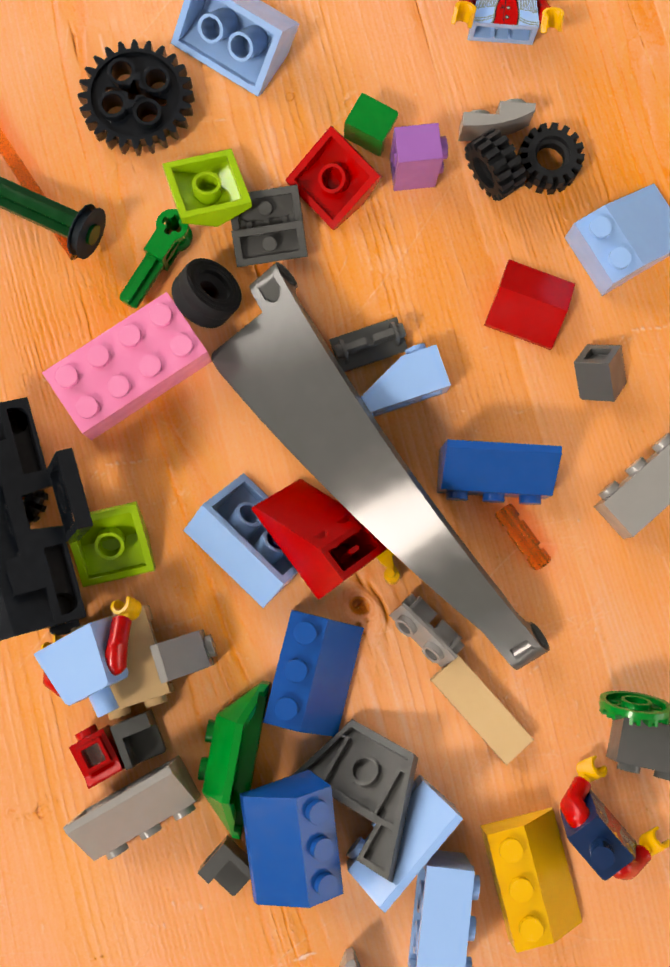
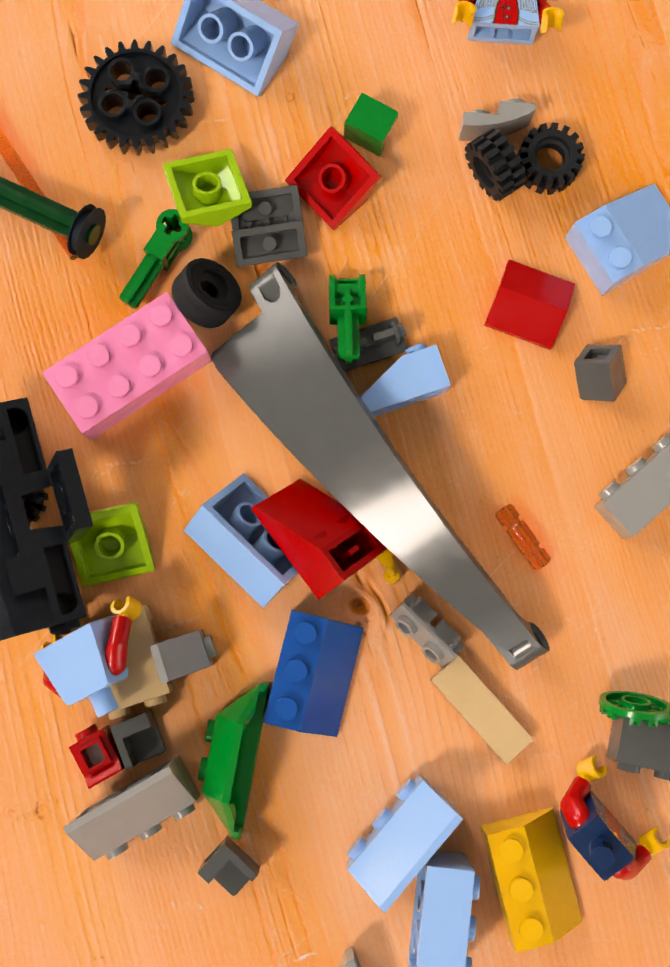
(292, 842): blue slope -> none
(347, 311): none -> green connector
(374, 781): dark grey wing -> none
(417, 156): medium lavender brick -> none
(497, 471): blue slope -> none

